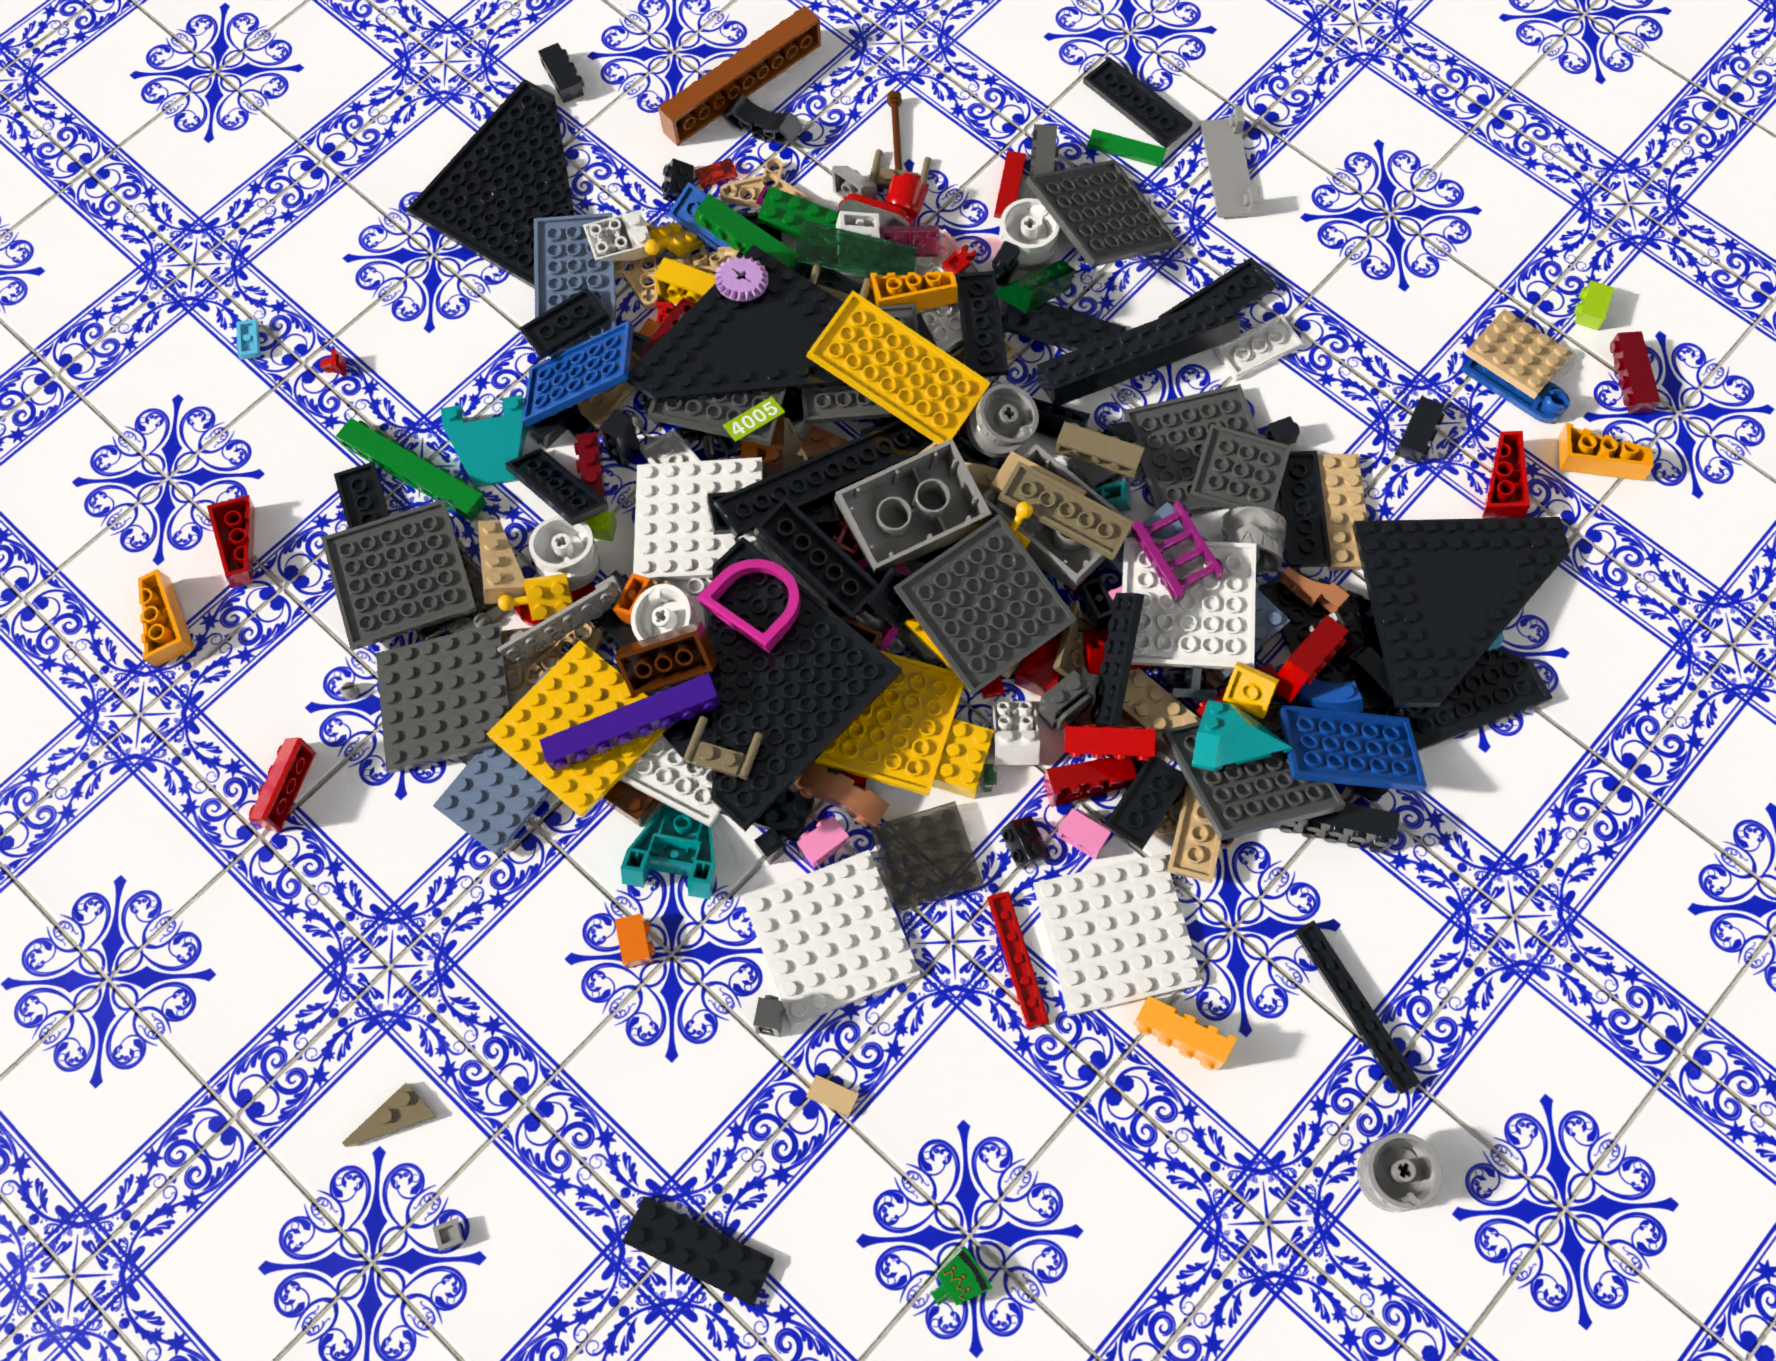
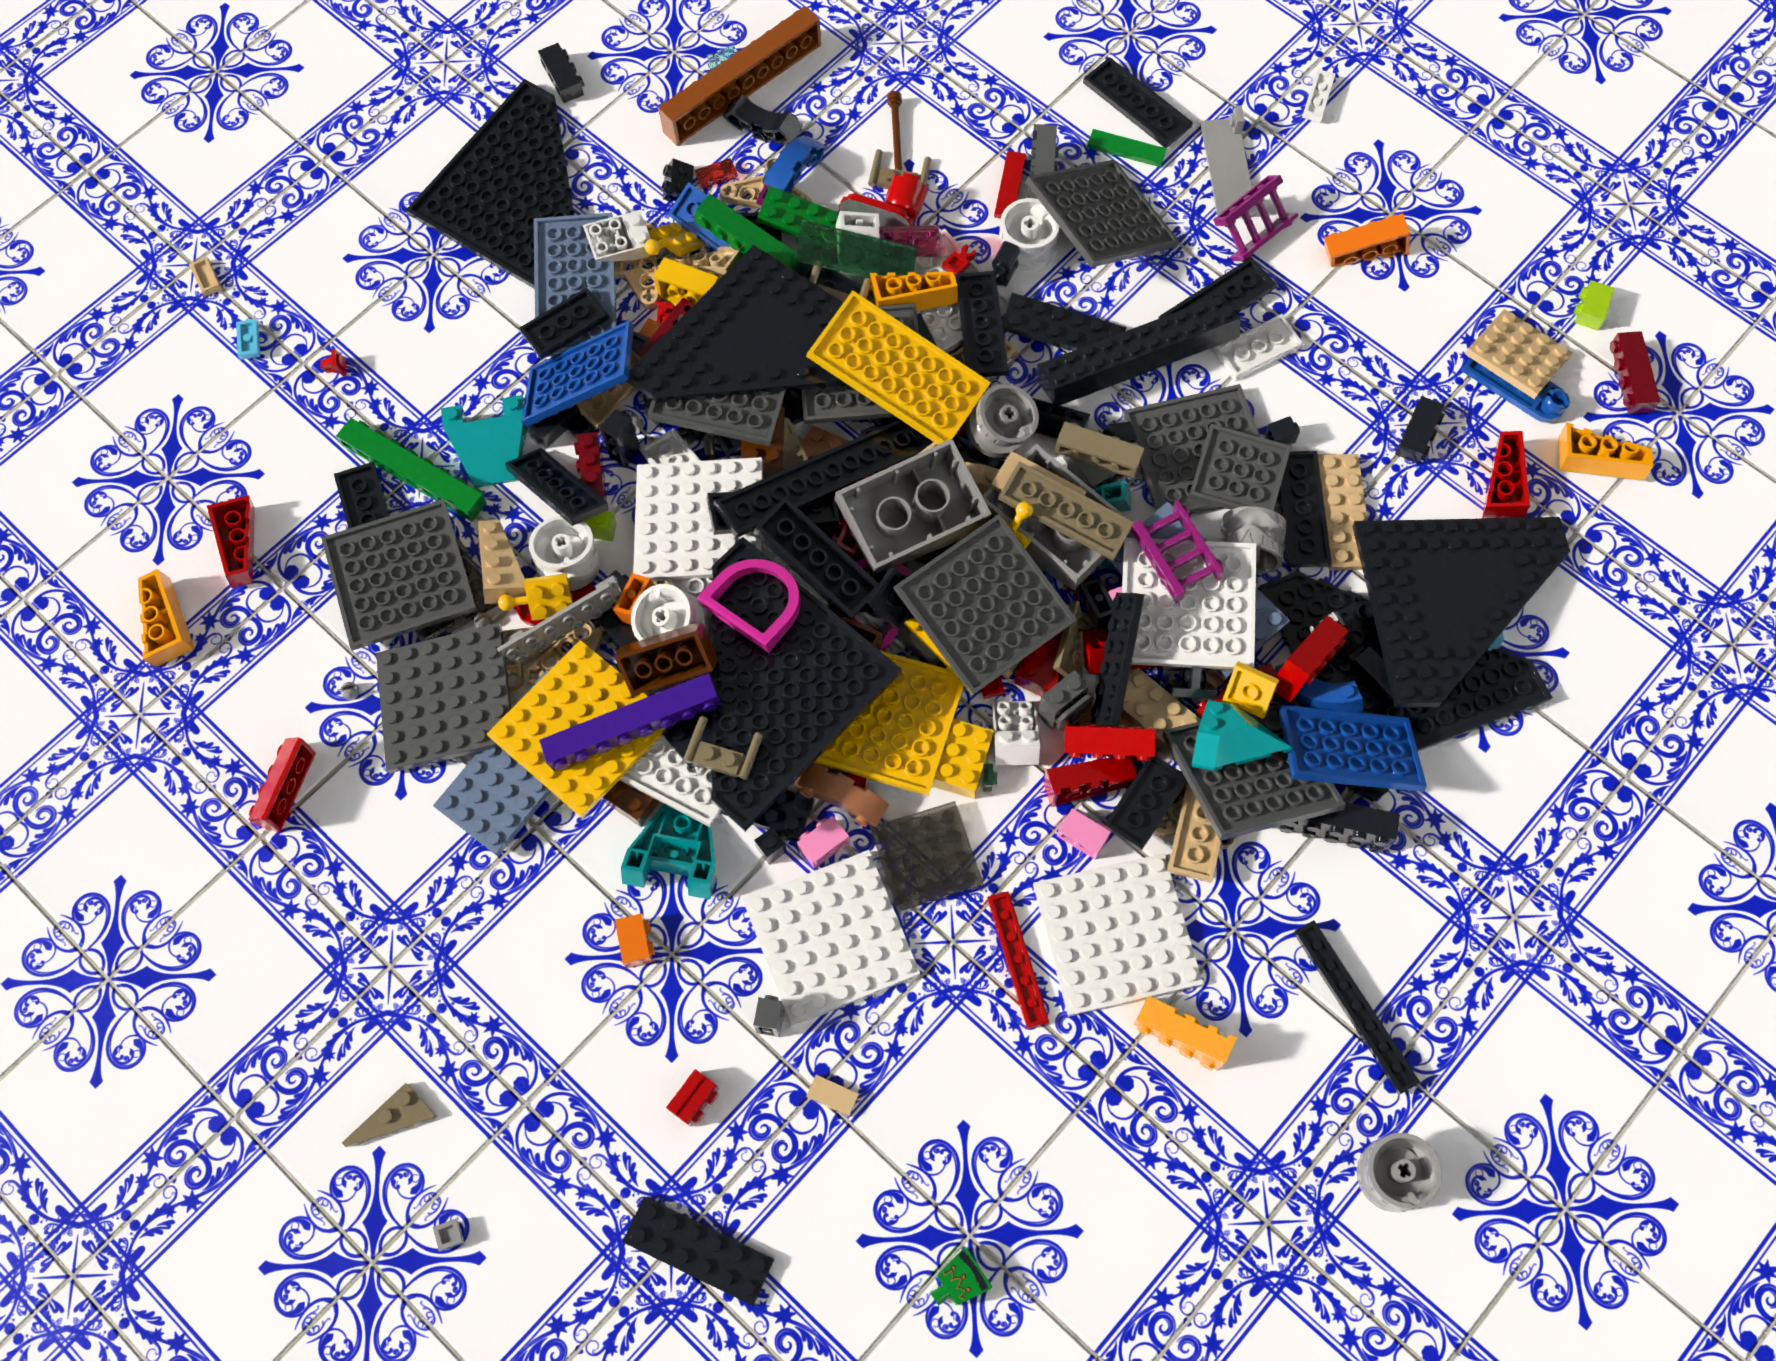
(205, 276): none -> tan tile
(693, 1098): none -> red brick
(722, 55): none -> clear light blue plate
(744, 289): lavender gear -> none
(753, 418): lime sticker -> none
(788, 166): none -> blue brick
(850, 181): light grey slope -> none
(1024, 842): black bracket -> none
(1037, 286): dark green slope -> none
(1242, 208): none -> magenta fence
(1318, 95): none -> white plate
(1329, 596): nougat slope -> none
(1369, 241): none -> orange wedge

